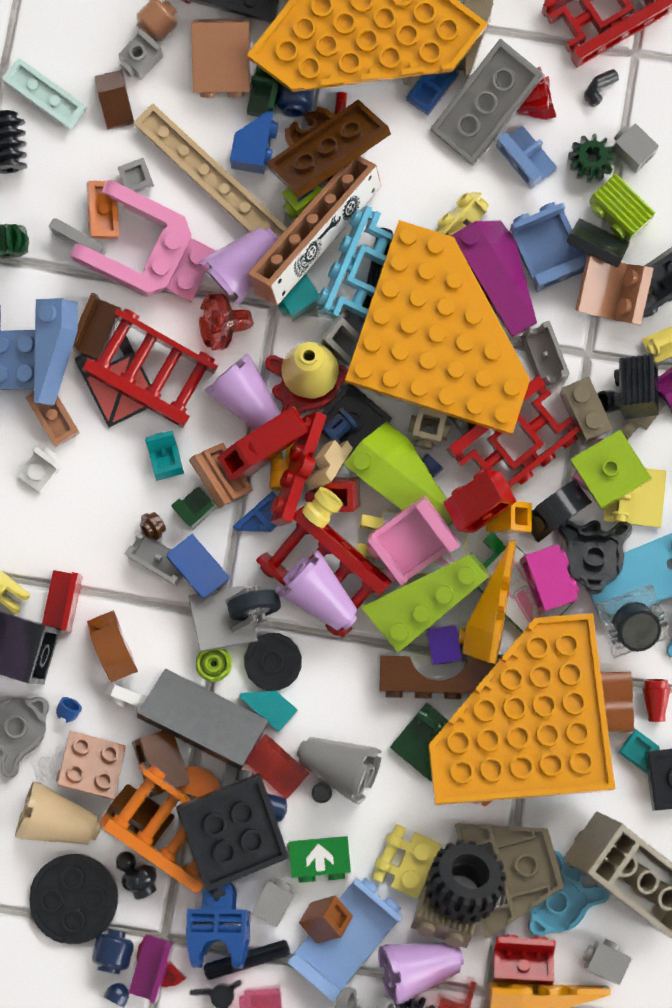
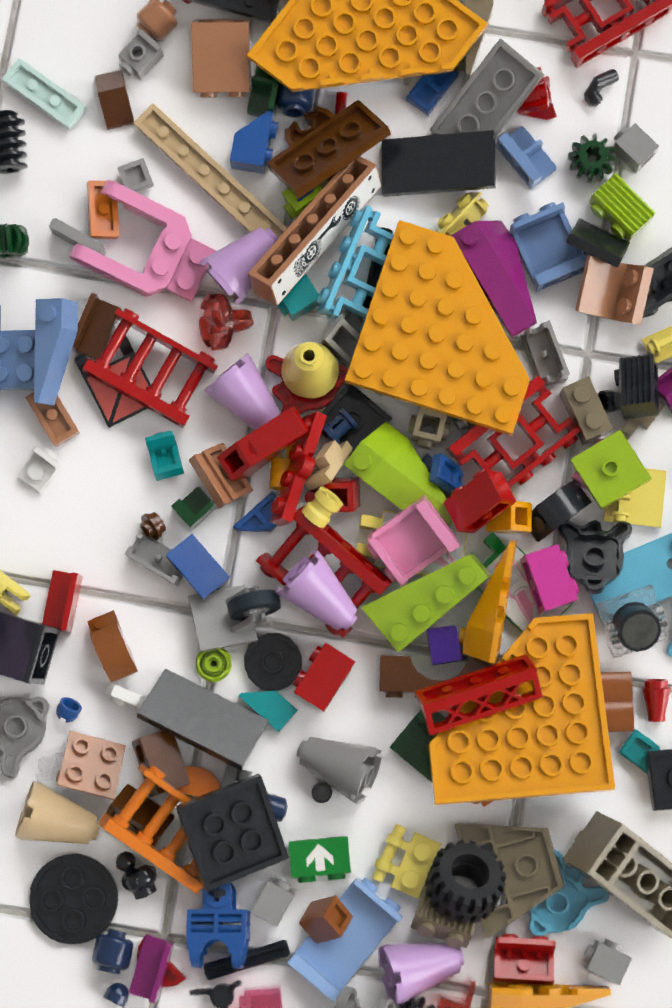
(277, 766): clear red panel -> none
(323, 677): none -> red brick
(438, 163): none -> black tile
(445, 473): none -> blue tile
(481, 683): none -> red fence

